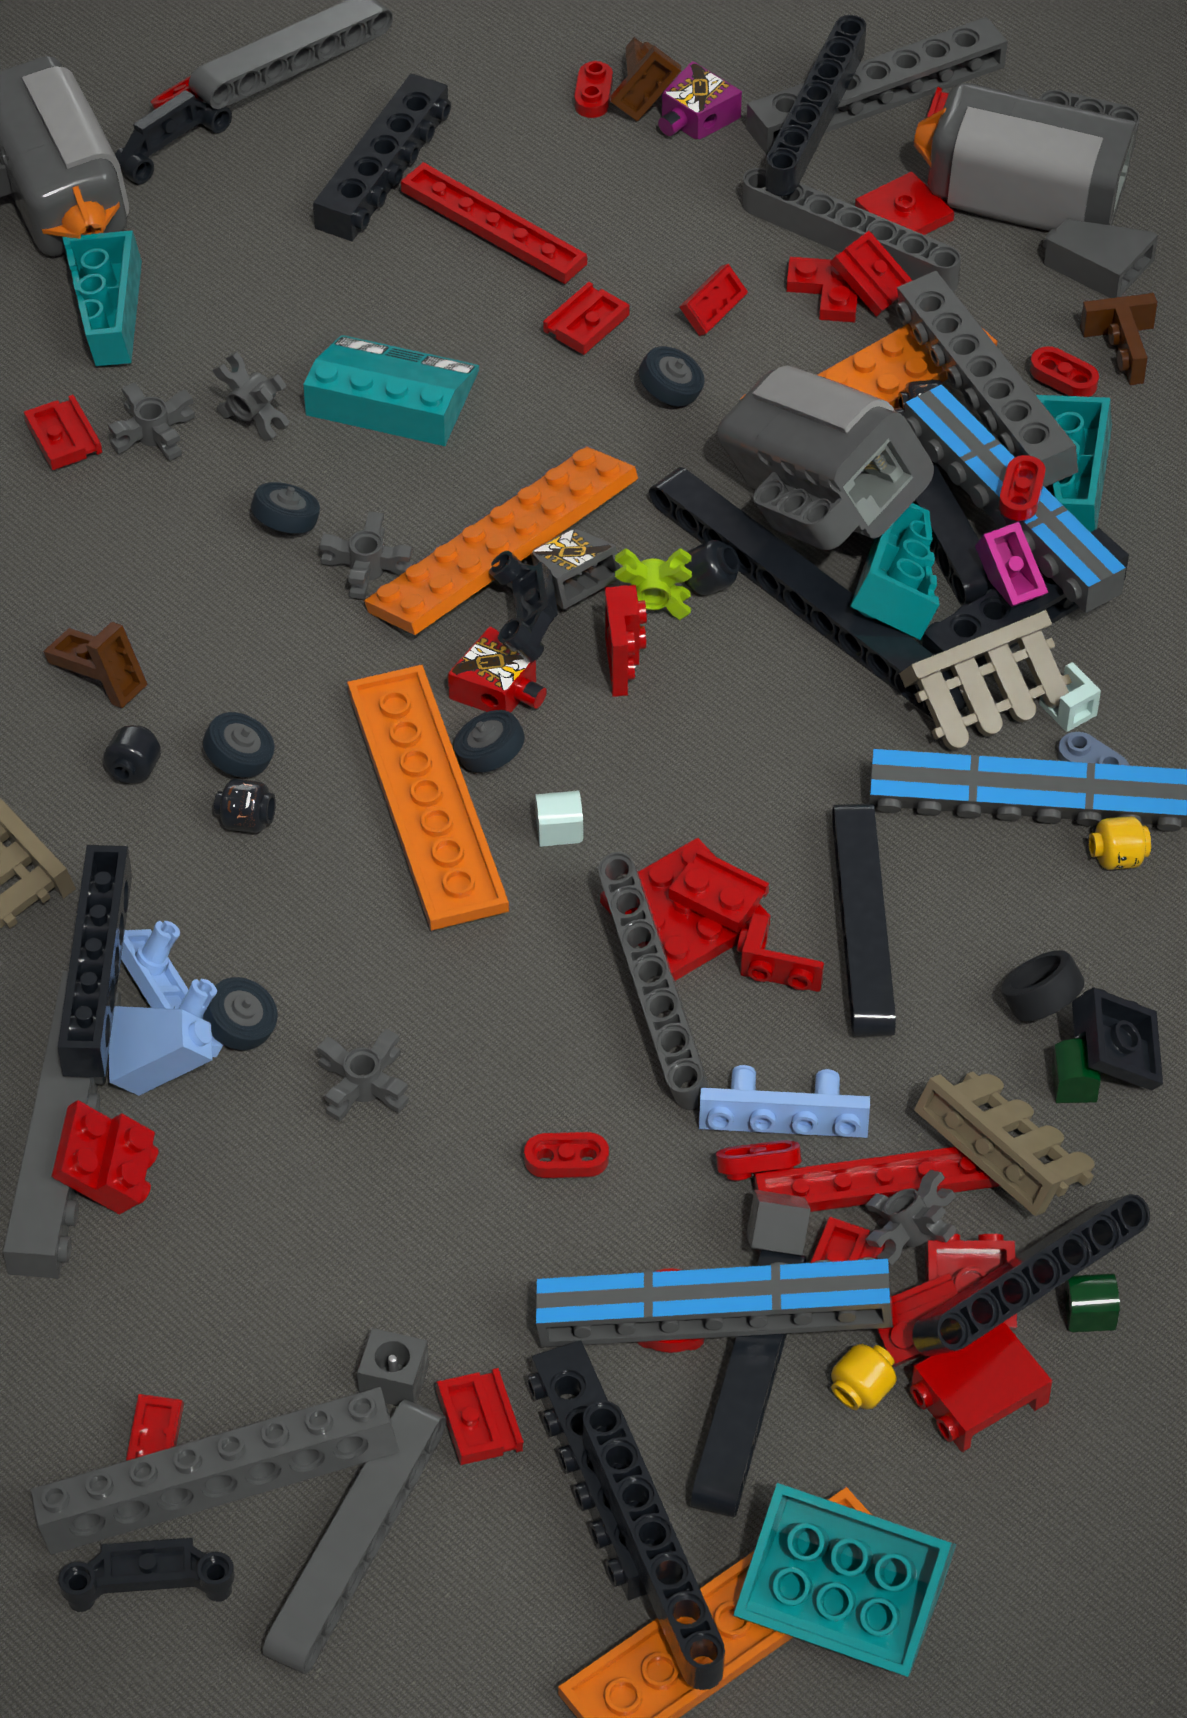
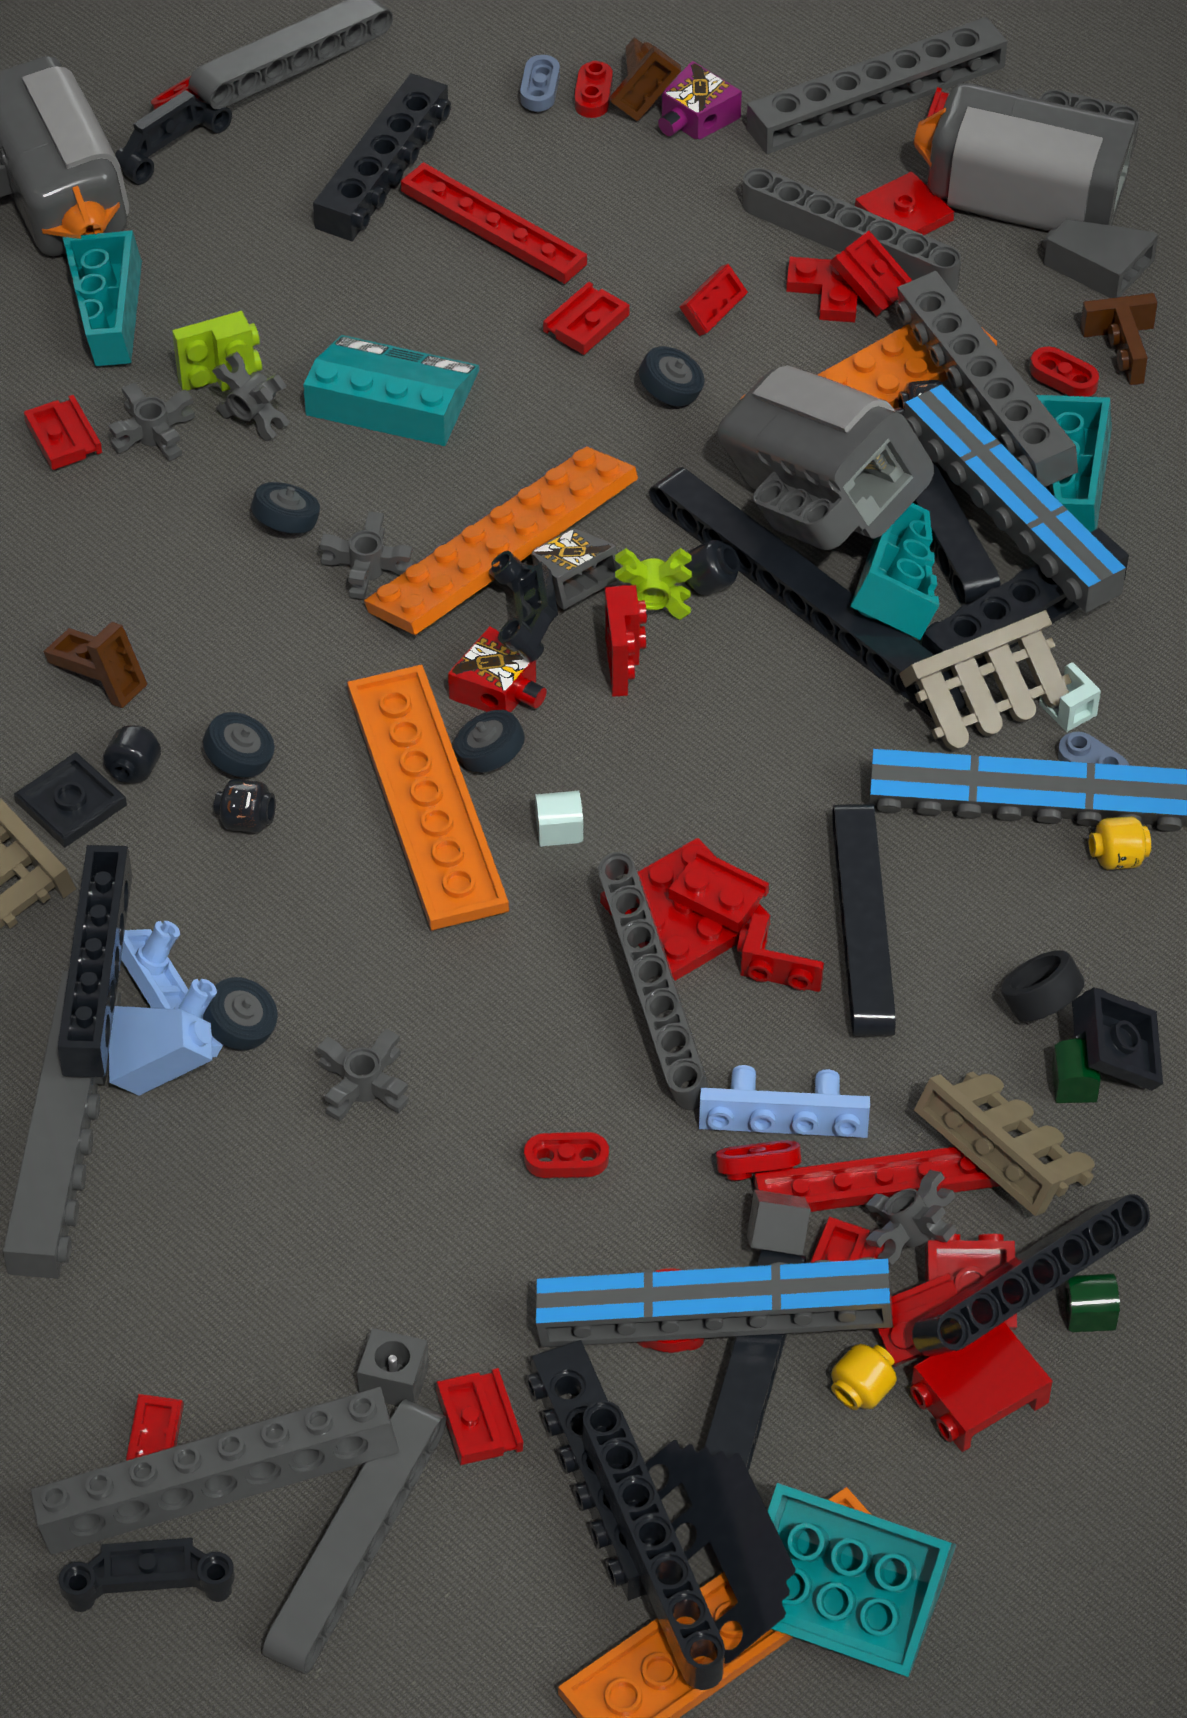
(70, 799): none -> black tile
(105, 1157): red plate -> none
(208, 343): none -> lime plate
(540, 83): none -> sand blue plate
(740, 1530): none -> black piece
(815, 105): black beam -> none
(1011, 564): dark pink slope -> none
(1022, 487): red plate -> none

